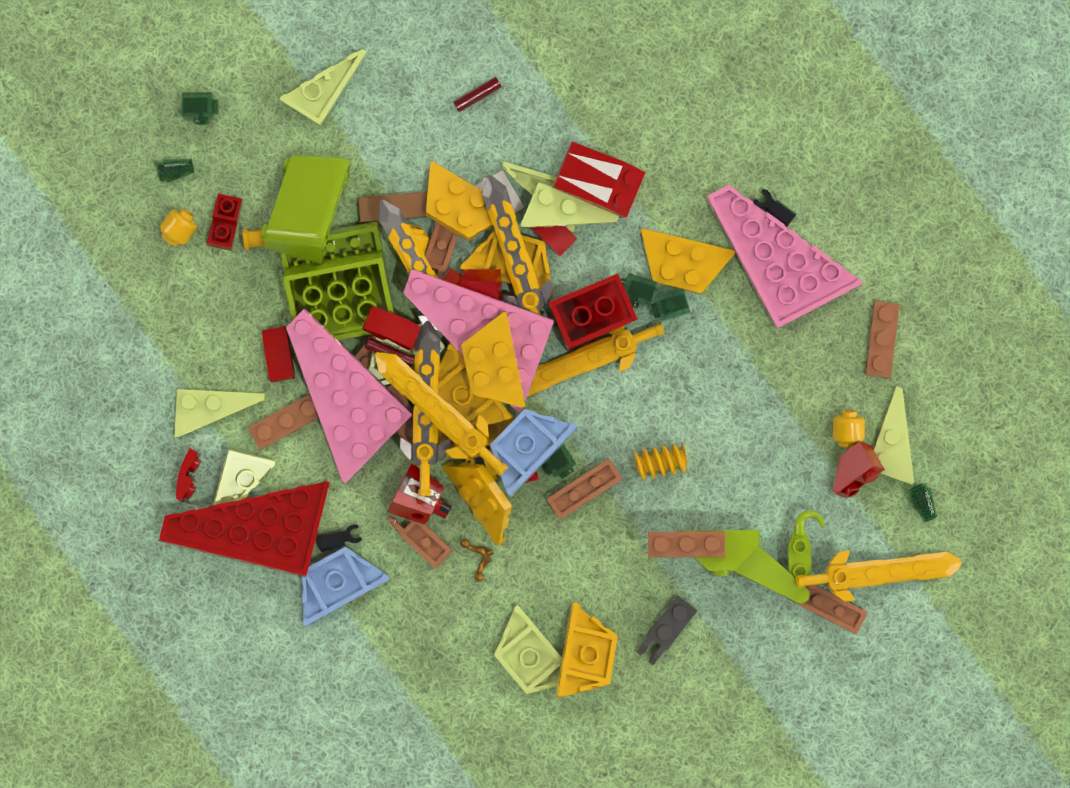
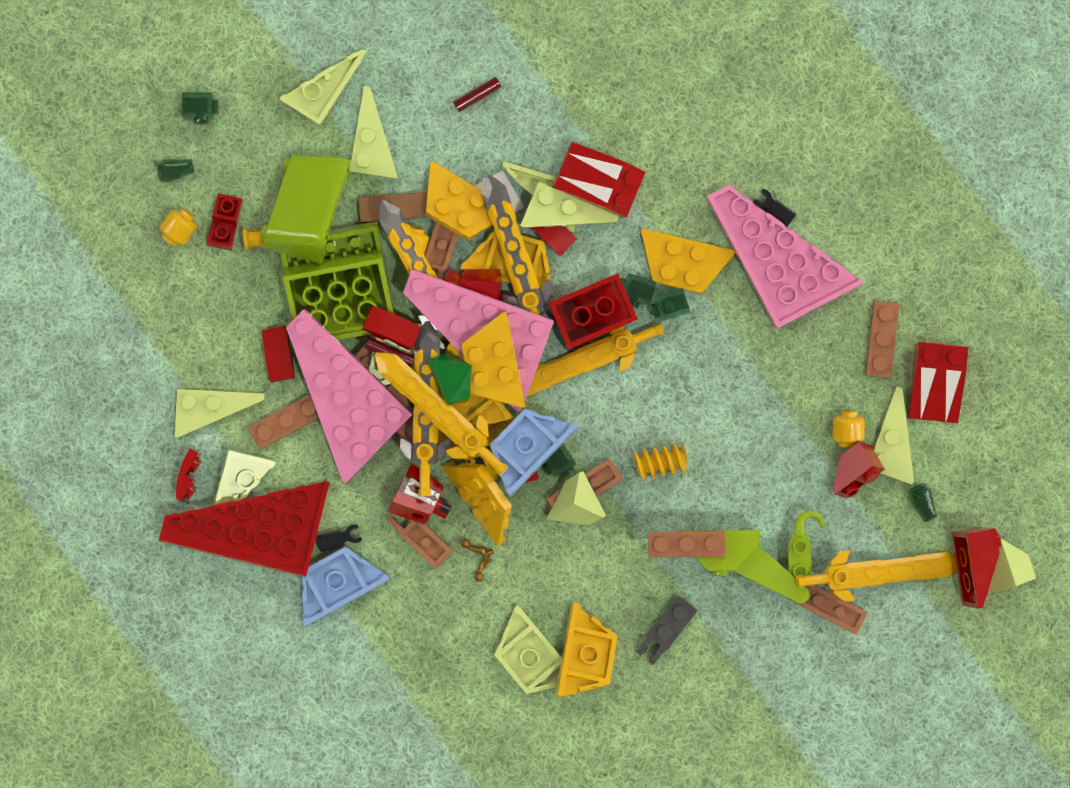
(370, 149): none -> yellowish green wing
(452, 377): none -> green slope
(576, 503): none -> yellowish green slope
(937, 382): none -> red slope
(976, 561): none -> red slope
(1011, 568): none -> yellowish green slope

